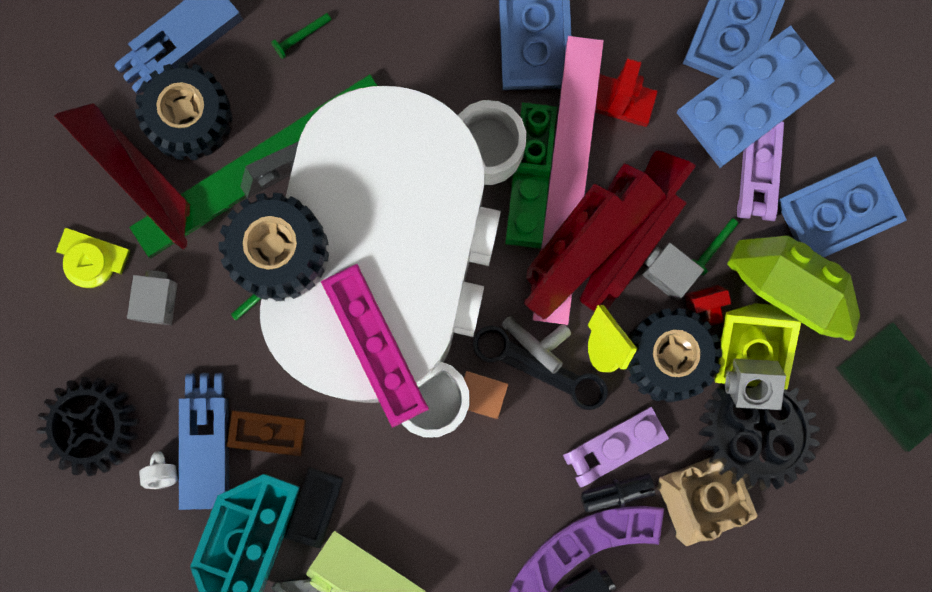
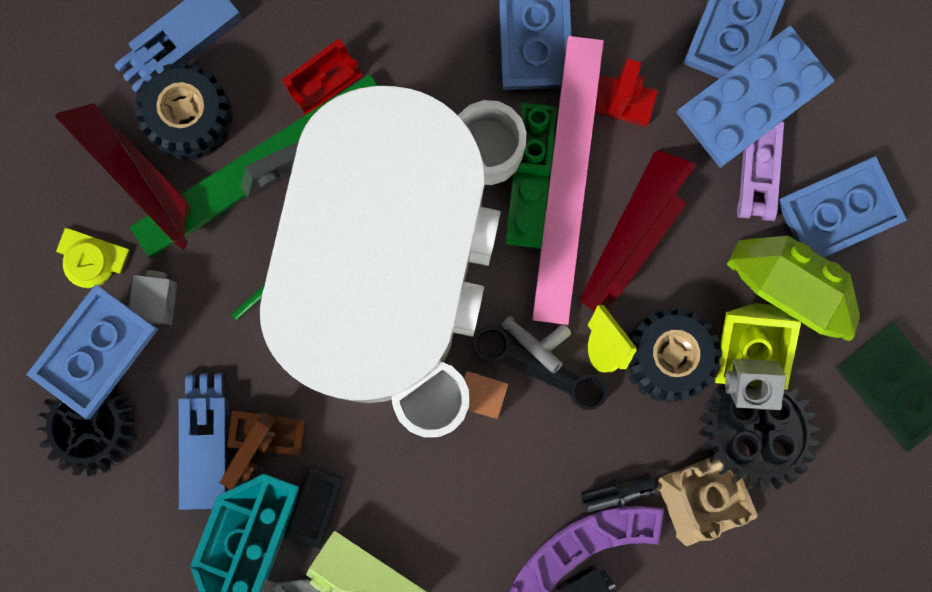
(92, 352): none -> medium blue plate
(158, 474): white tile -> none
(242, 464): none -> reddish brown plate
(274, 247): black wheel -> none
(301, 34): green pin -> none
(322, 77): none -> red hinge
(374, 345): dark pink tile -> none
(590, 236): dark red wedge -> none
(617, 446): lavender plate -> none
(671, 271): light grey brick -> none
(708, 303): red tile -> none
(714, 246): green pin -> none

